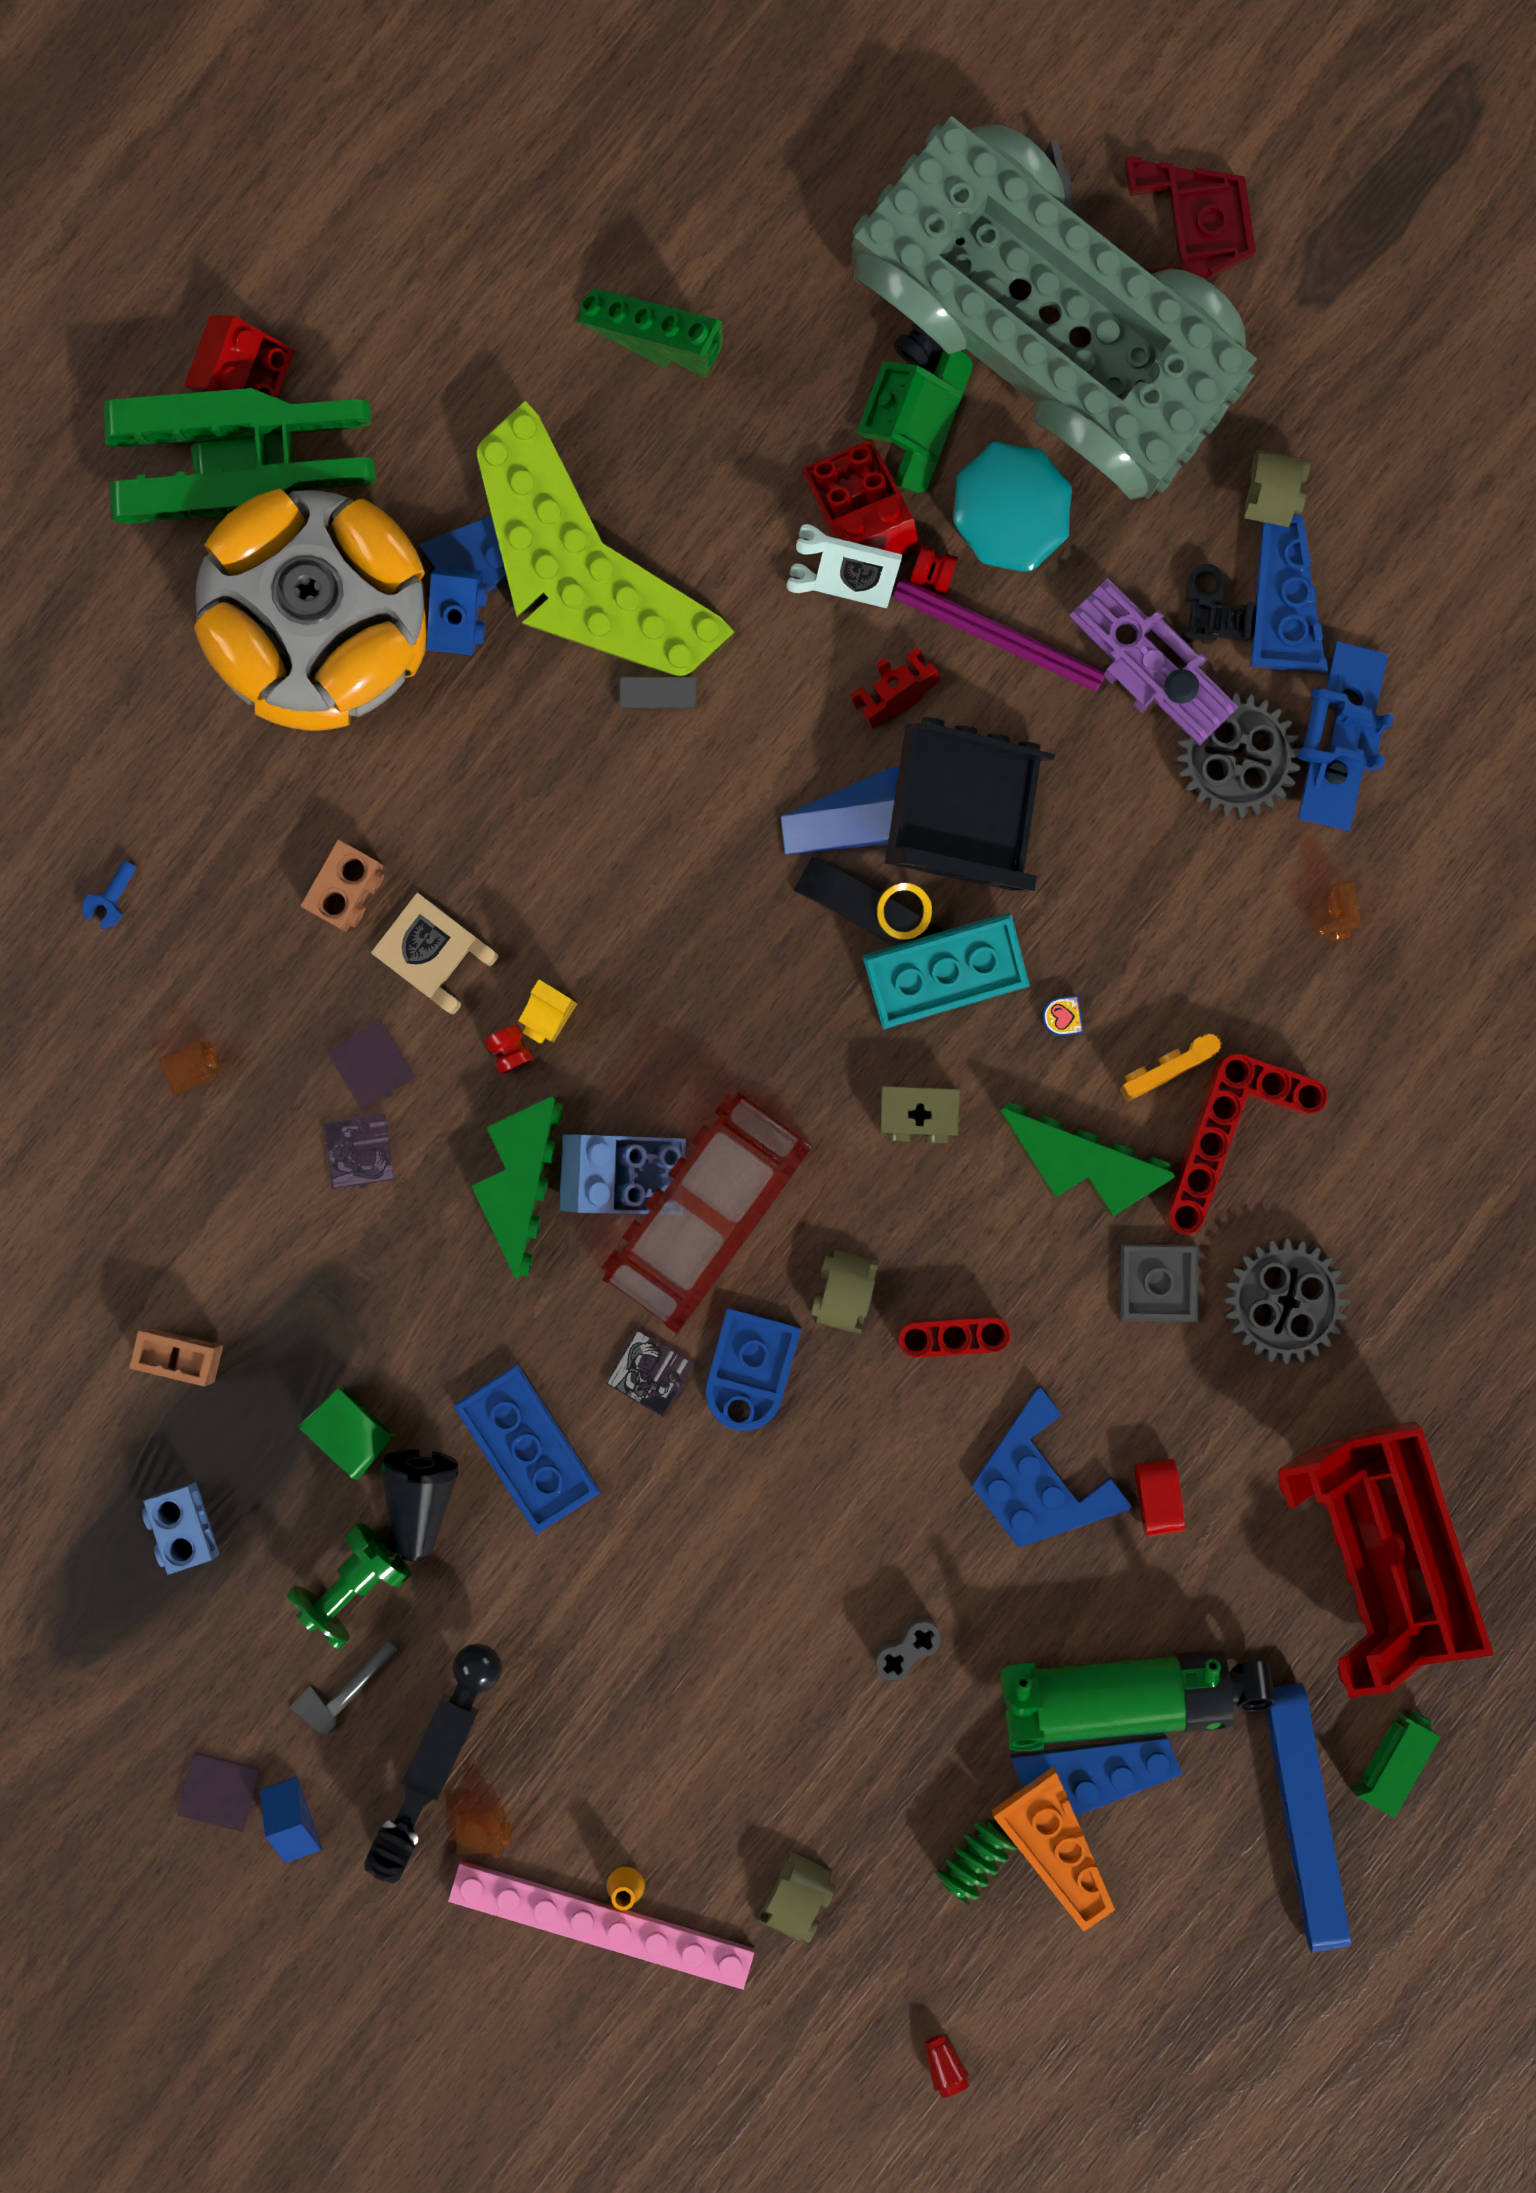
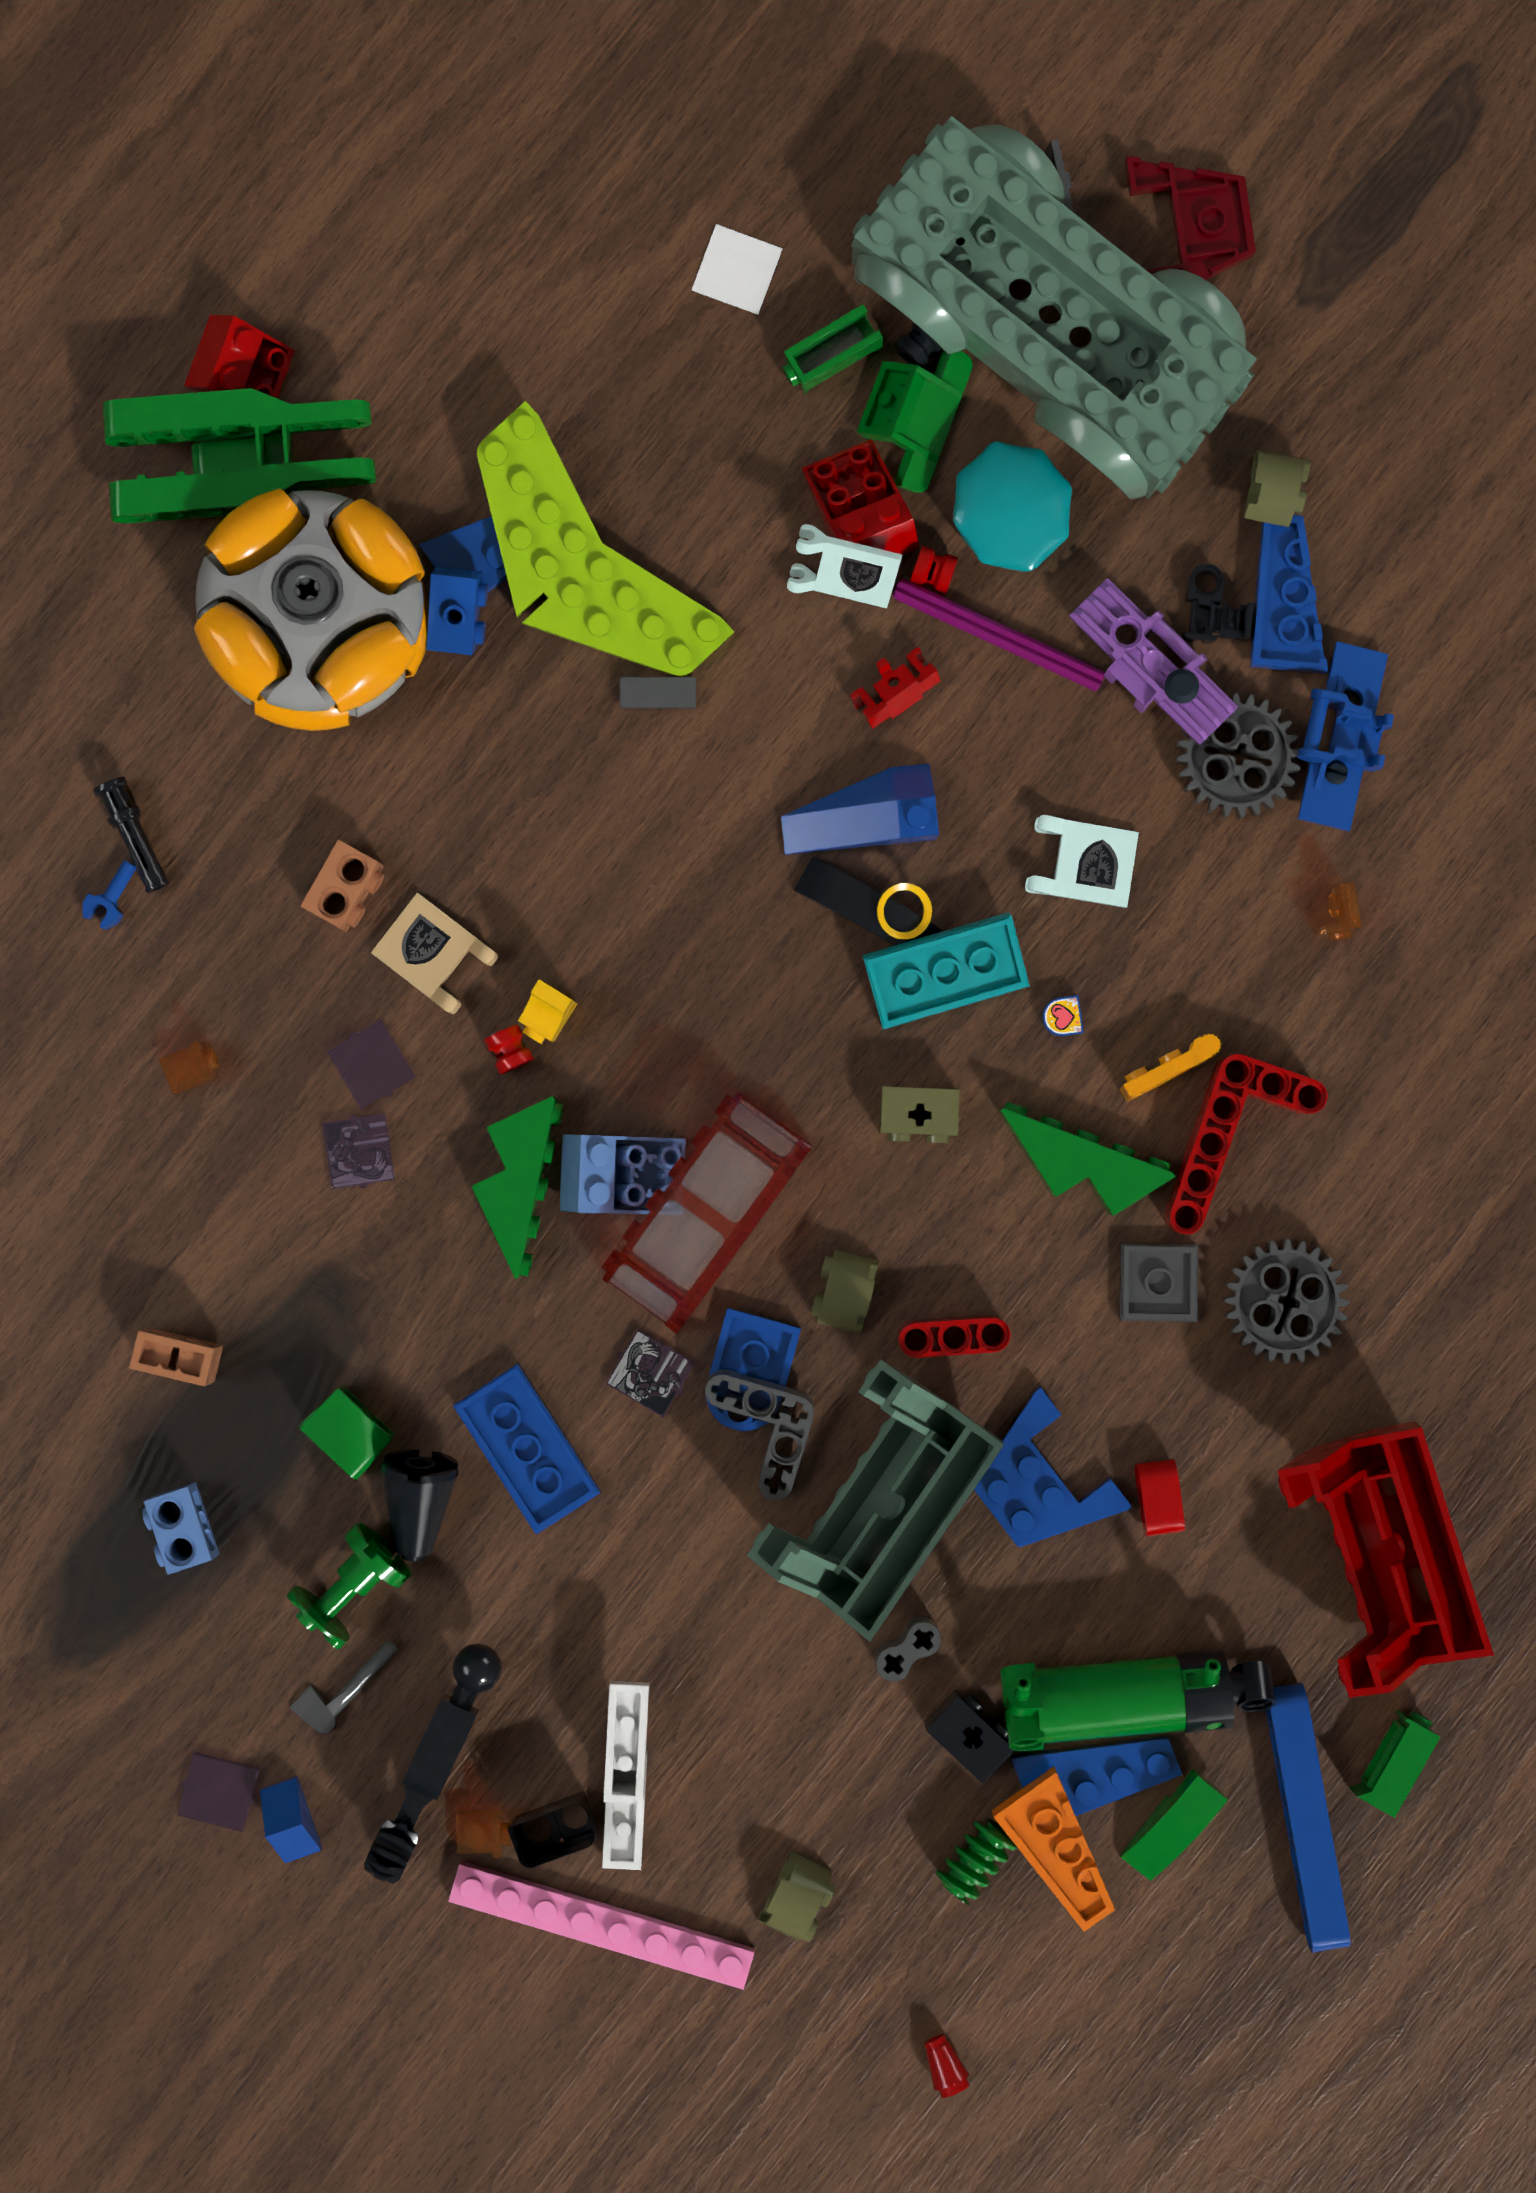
(125, 818): none -> black pin
(537, 1853): none -> black piece
(625, 1775): none -> white bracket
(626, 1880): light orange cone -> none
(654, 330): green slope -> none
(737, 269): none -> white sticker
(783, 1423): none -> dark grey beam
(831, 349): none -> green window
(888, 1508): none -> sand green wedge
(965, 805): black panel -> none
(978, 1755): none -> black brick
(1091, 862): none -> light aqua flag
(1174, 1825): none -> green slope

